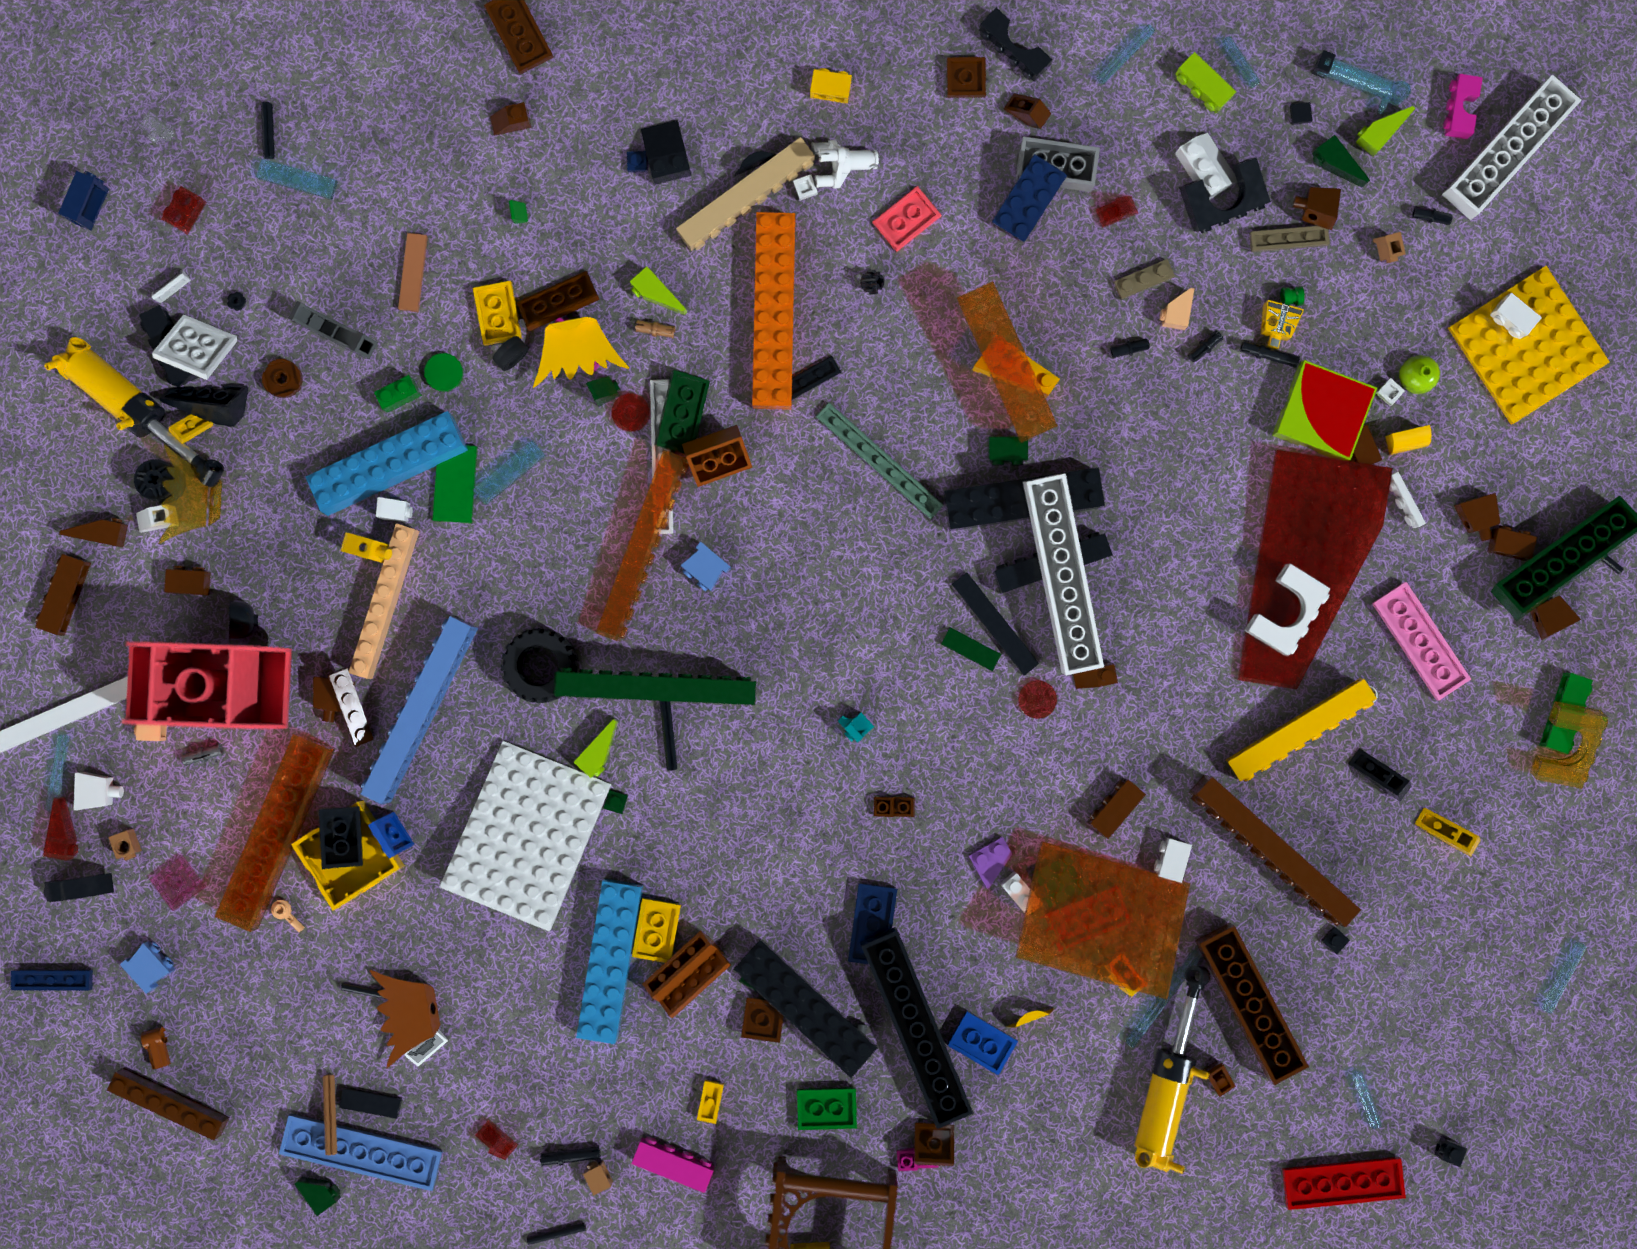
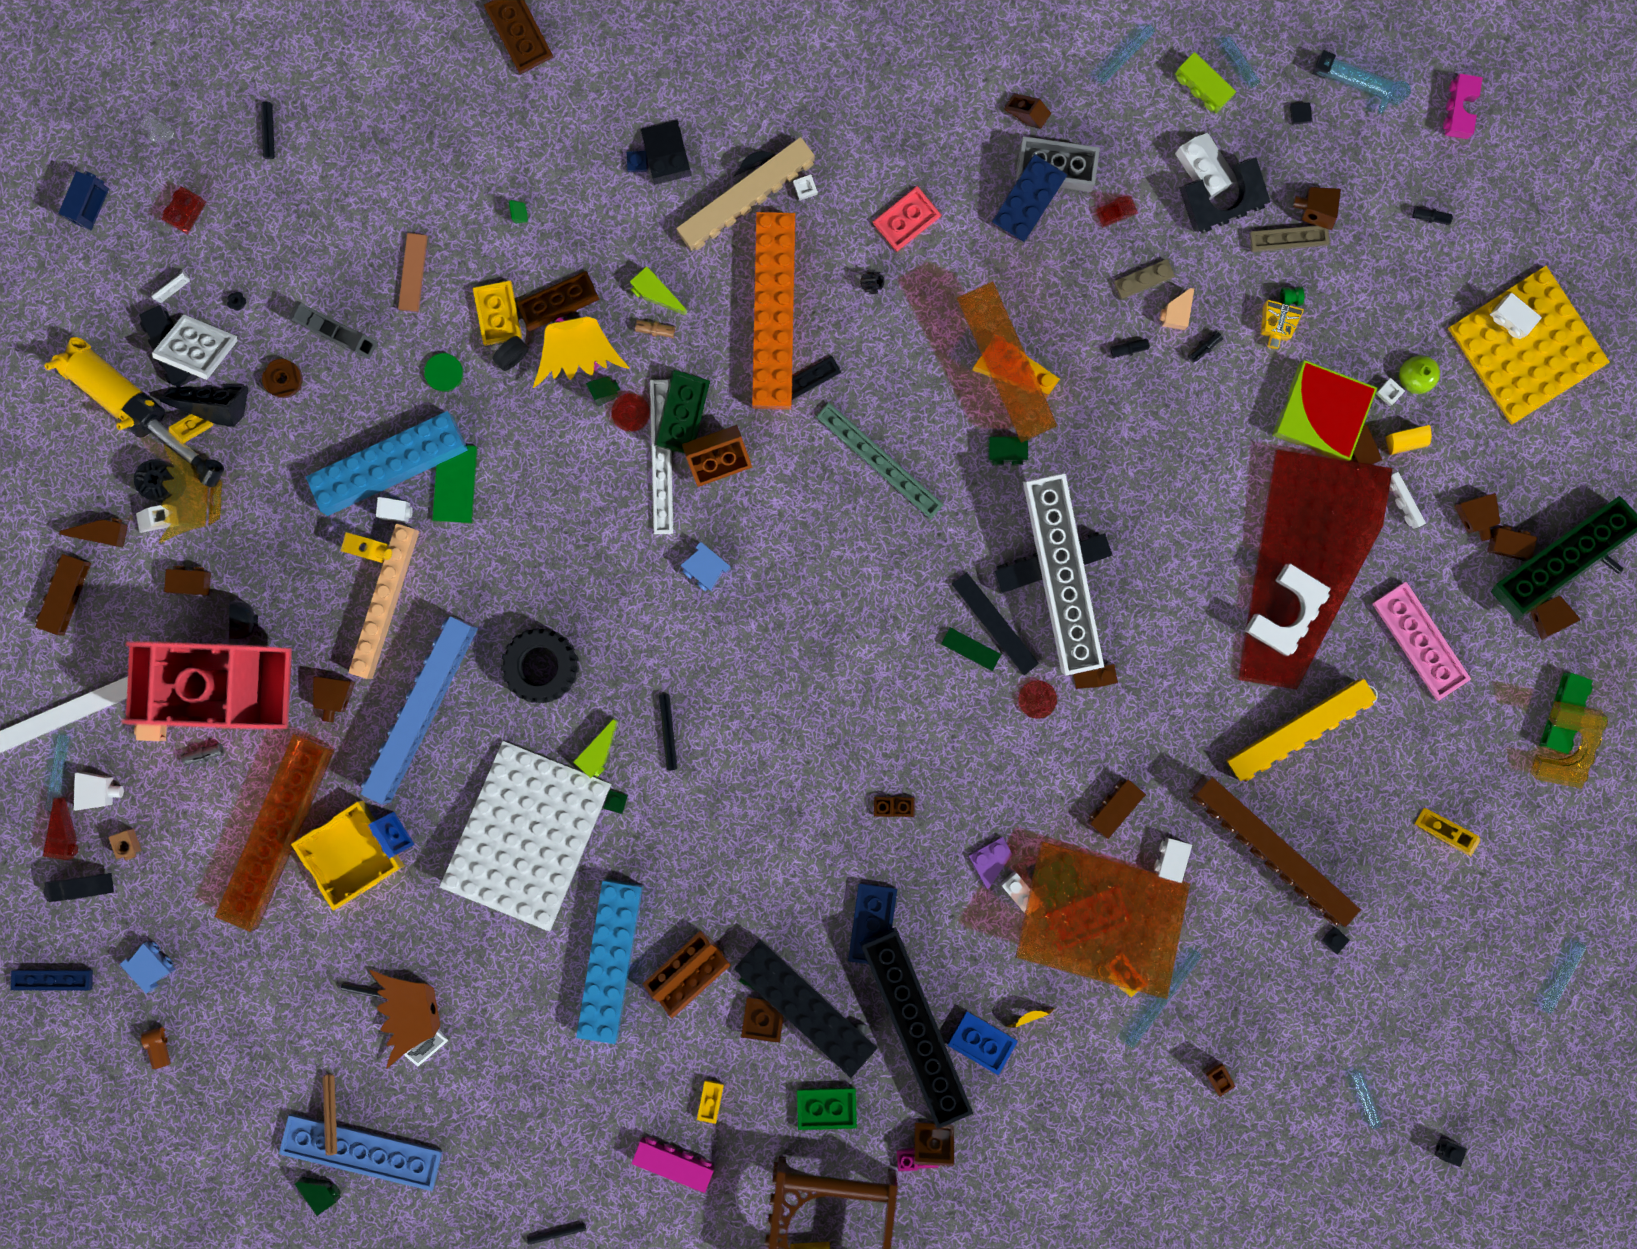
(168, 1103): reddish brown brick -> none
(178, 883): clear pink tile -> none
(282, 909): light nougat plate -> none
(296, 179): clear light blue plate -> none
(340, 837): black slope -> none
(350, 707): plate -> none
(370, 1102): black tile -> none
(398, 393): green brick -> none
(498, 1141): clear red slope -> none
(509, 472): clear light blue plate -> none
(510, 119): reddish brown slope -> none
(570, 1156): black pin -> none
(597, 1177): medium nougat brick -> none
(642, 545): clear orange brick -> none
(656, 930): yellow plate -> none
(659, 688): dark green brick -> none
(830, 85): yellow brick -> none
(842, 162): white wheel -> none
(856, 727): teal brick -> none
(966, 77): reddish brown plate -> none
(1008, 503): black brick -> none
(1031, 61): black arch -> none
(1169, 1088): yellow piece -> none
(1251, 1003): reddish brown brick -> none
(1265, 352): black pin -> none
(1336, 159): dark green slope -> none
(1343, 1183): red plate -> none
(1380, 131): lime slope -> none
(1380, 775): black slope -> none
(1390, 247): medium nougat brick -> none
(1511, 147): white brick -> none

